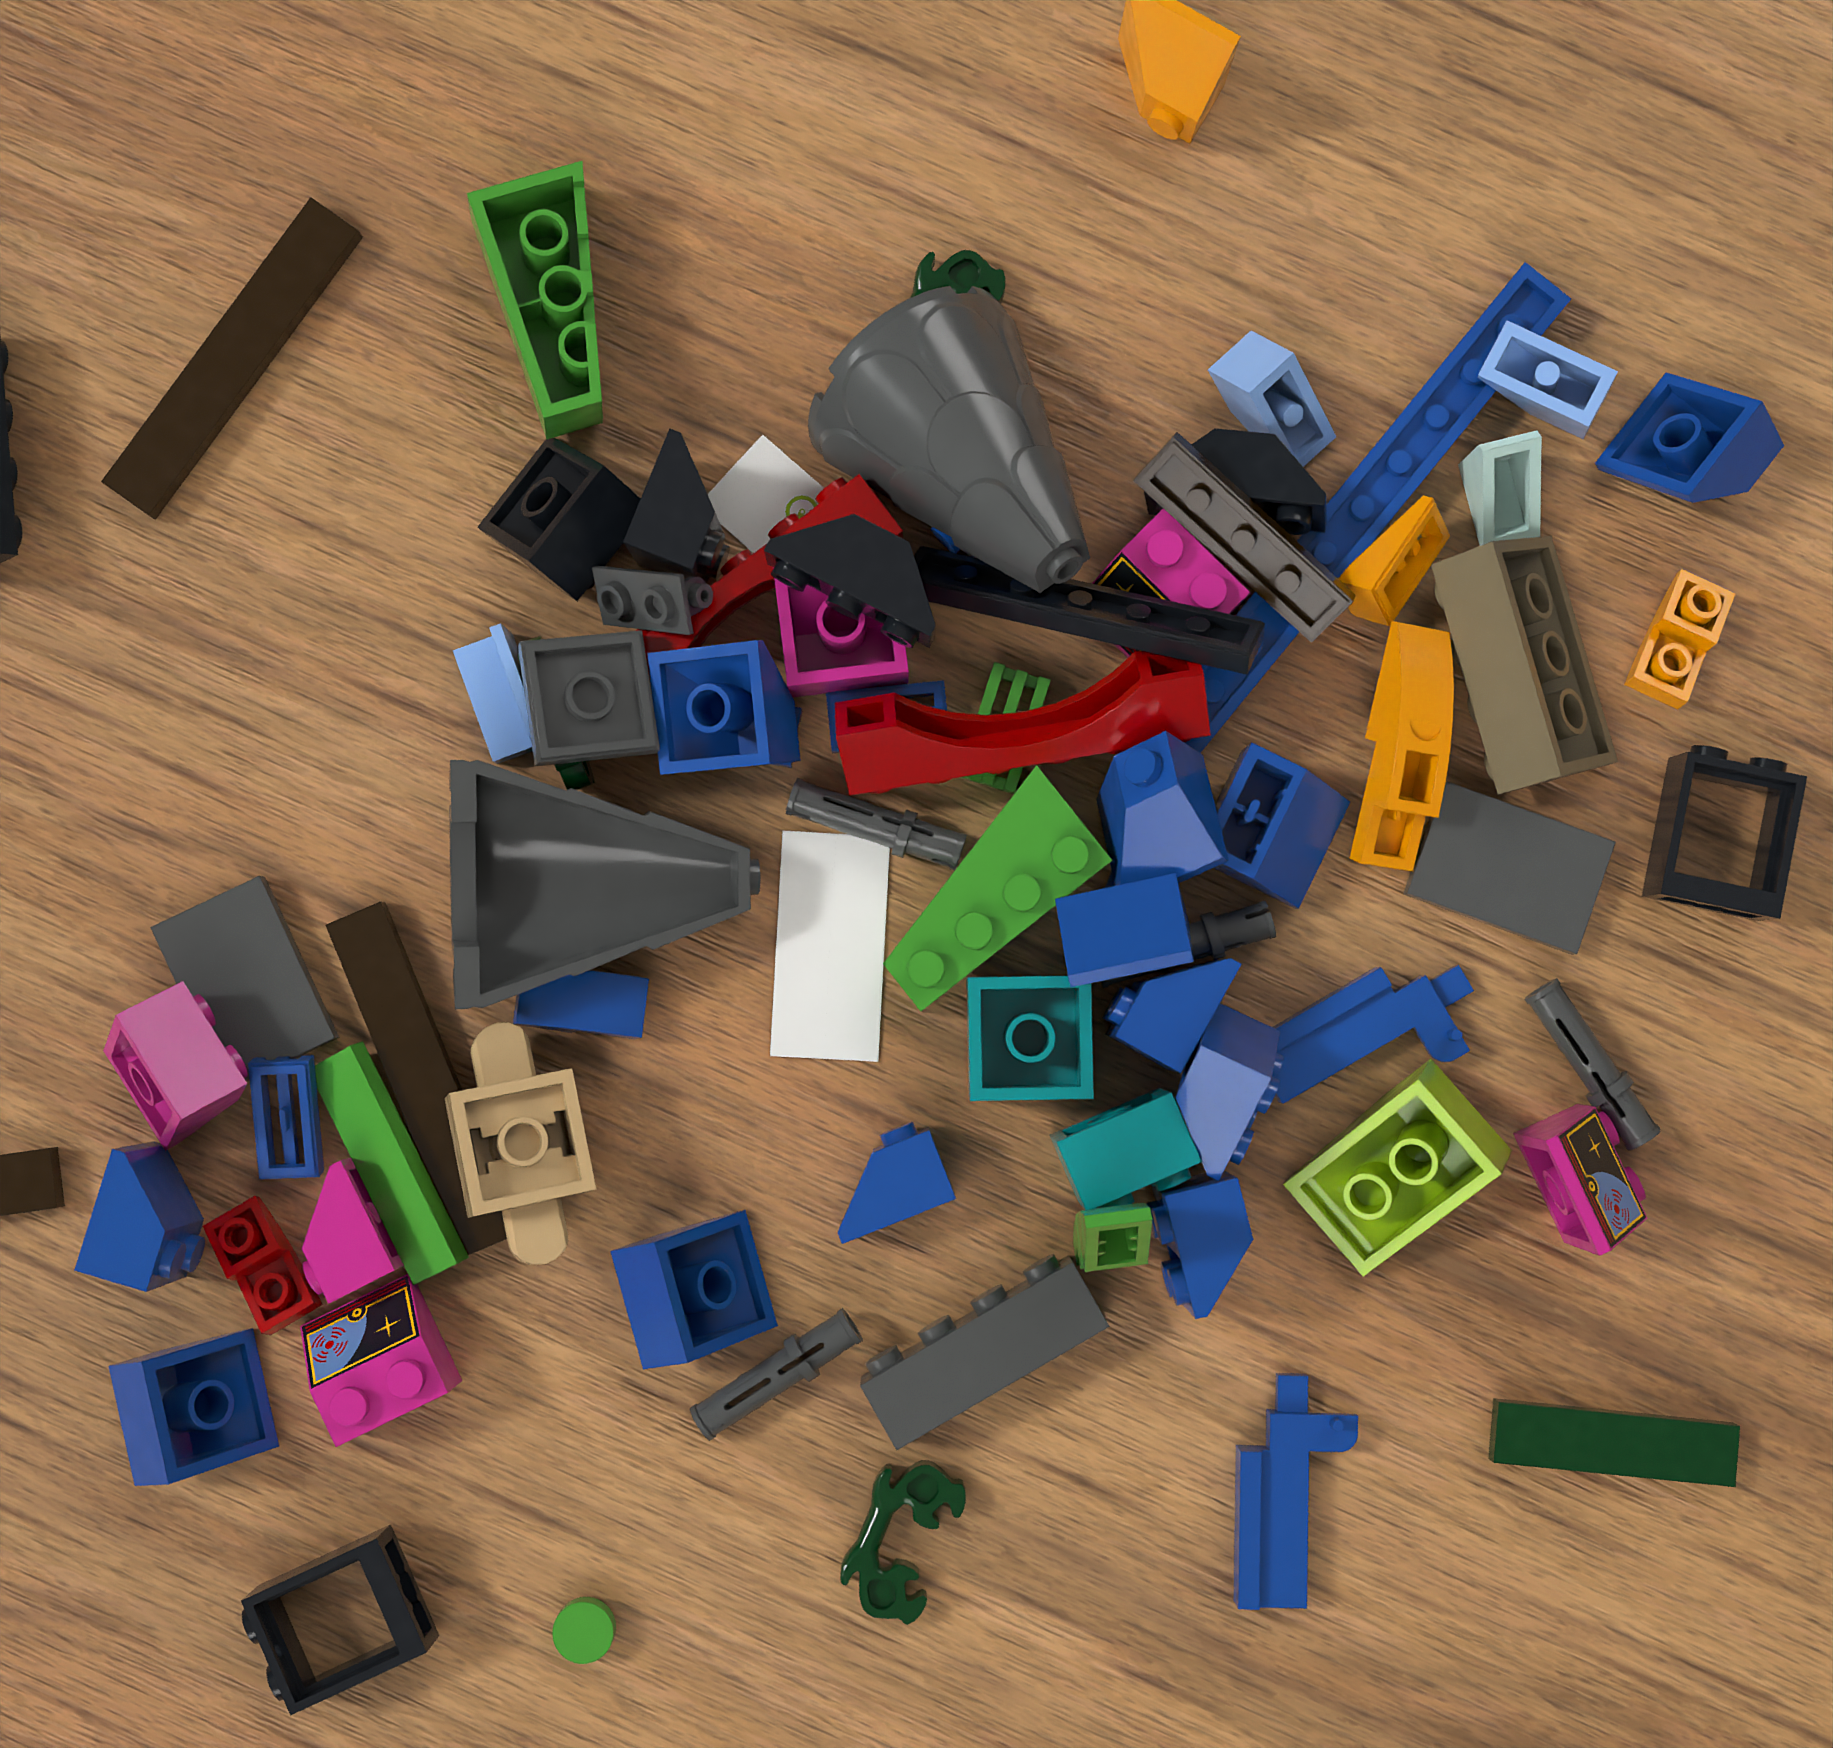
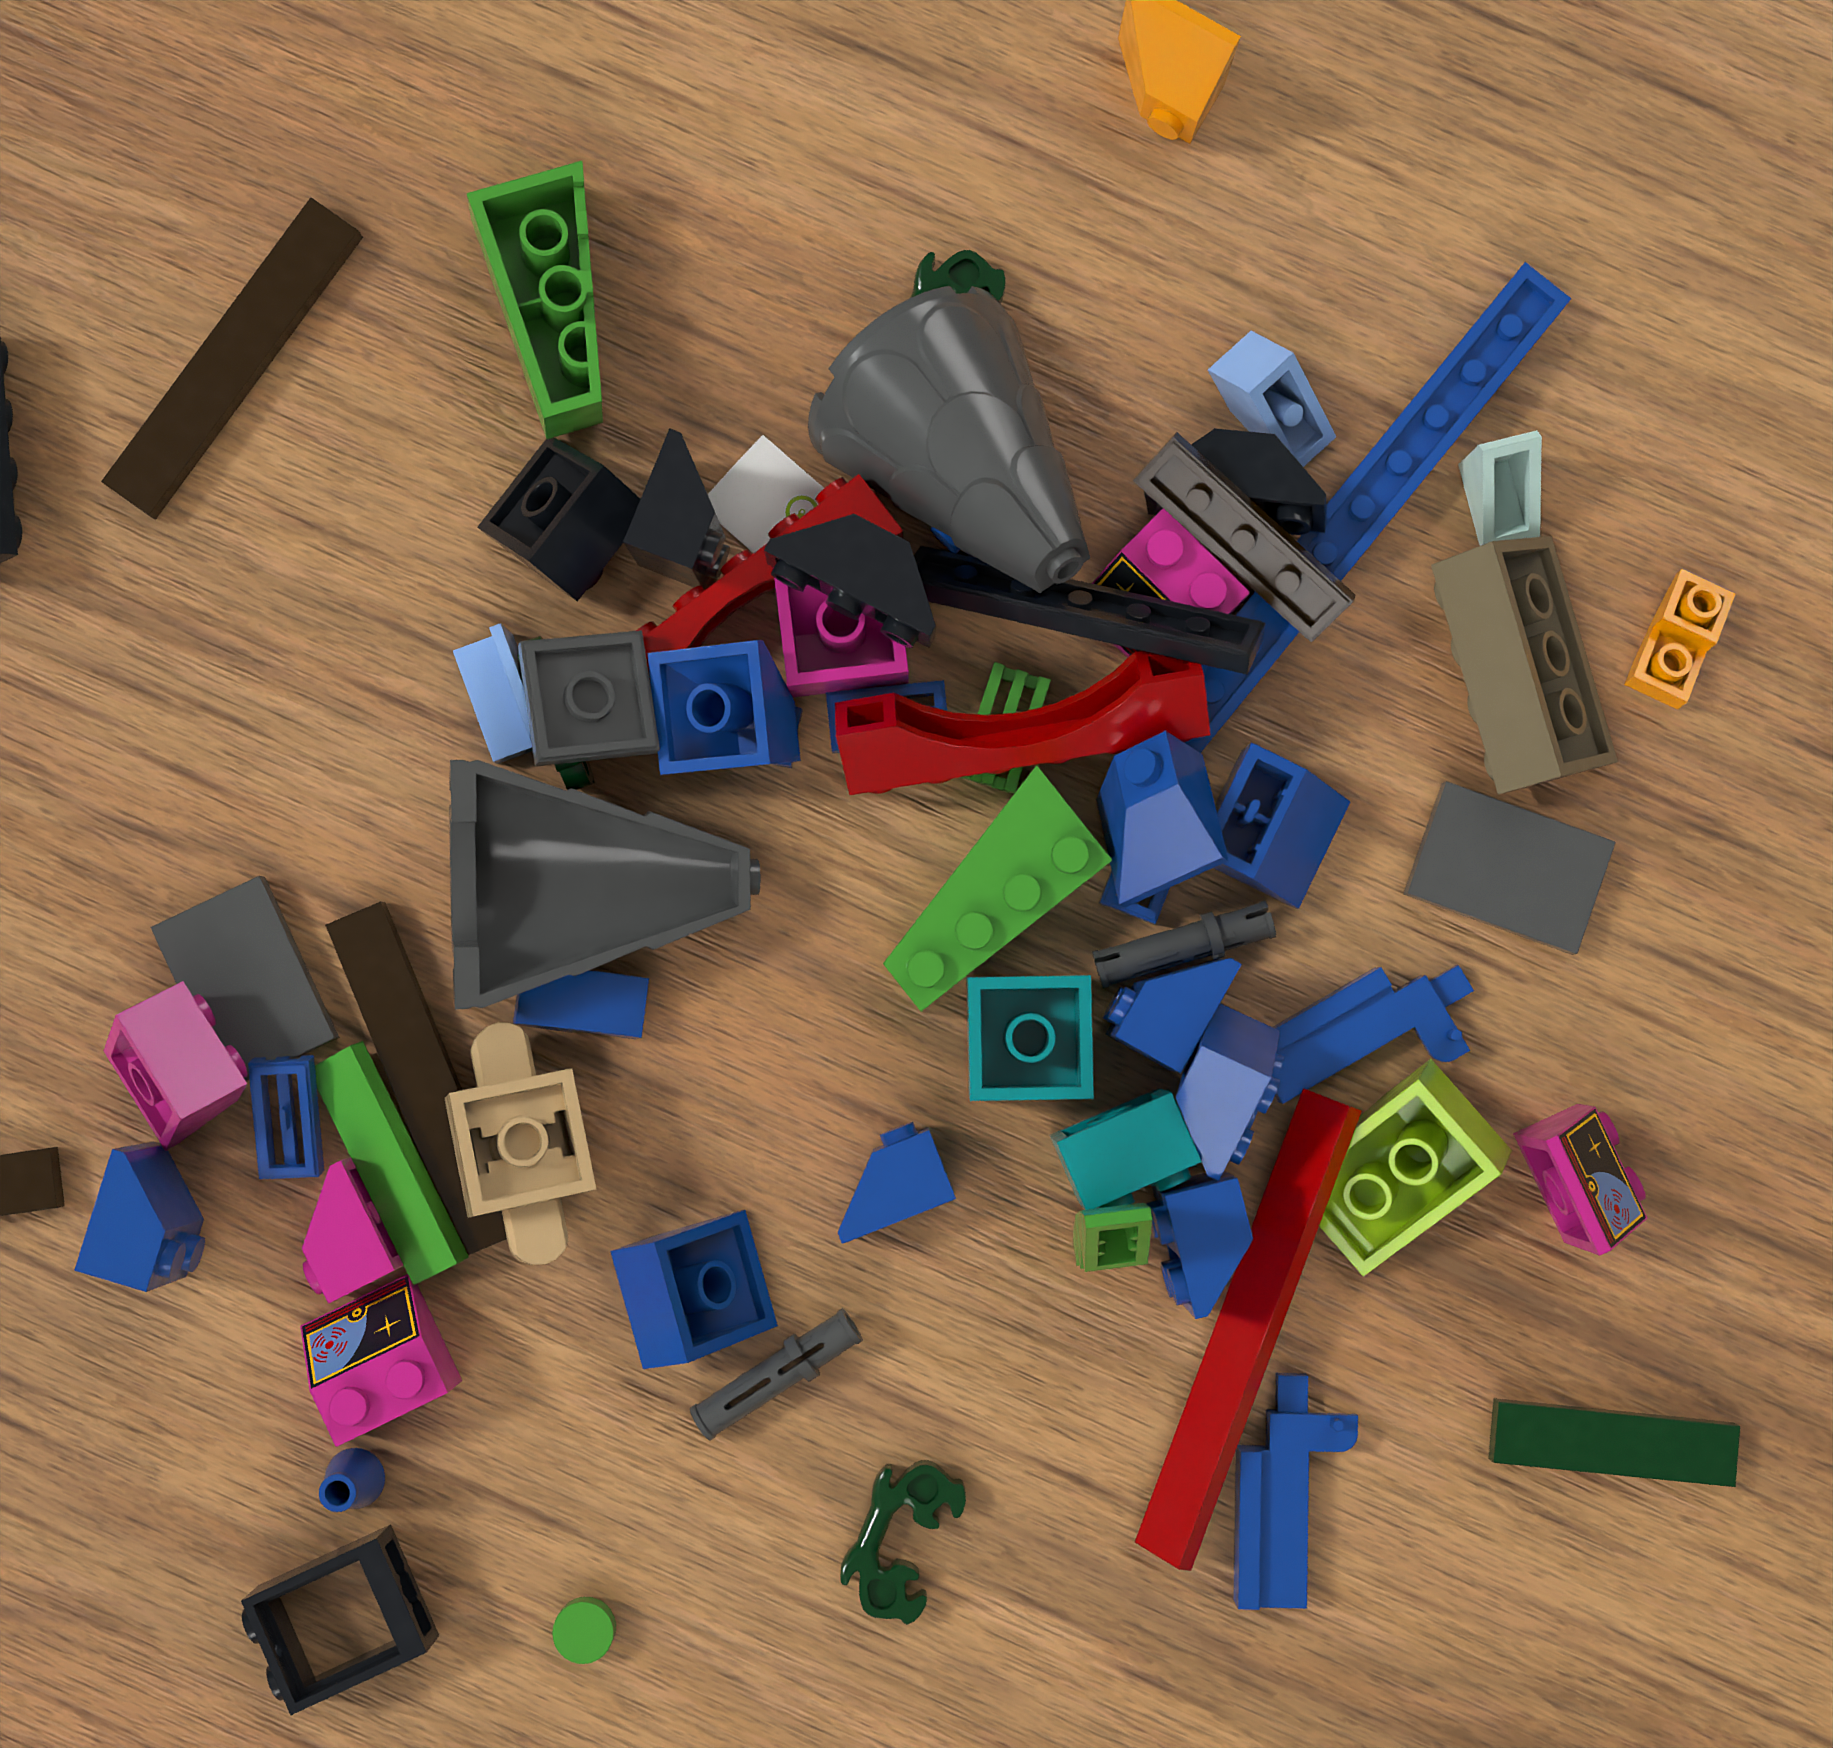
(193, 1408): blue slope -> none
(263, 1264): red slope -> none
(360, 1472): none -> blue cone
(650, 599): dark grey hinge -> none
(829, 947): white sticker -> none
(870, 822): dark grey pin -> none
(981, 1351): dark grey brick -> none
(1124, 930): blue slope -> none
(1247, 1329): none -> red tile
(1395, 563): light orange slope -> none
(1412, 748): light orange slope -> none
(1547, 379): light blue slope -> none
(1588, 1058): dark grey pin -> none
(1693, 441): blue slope -> none
(1775, 844): black window -> none

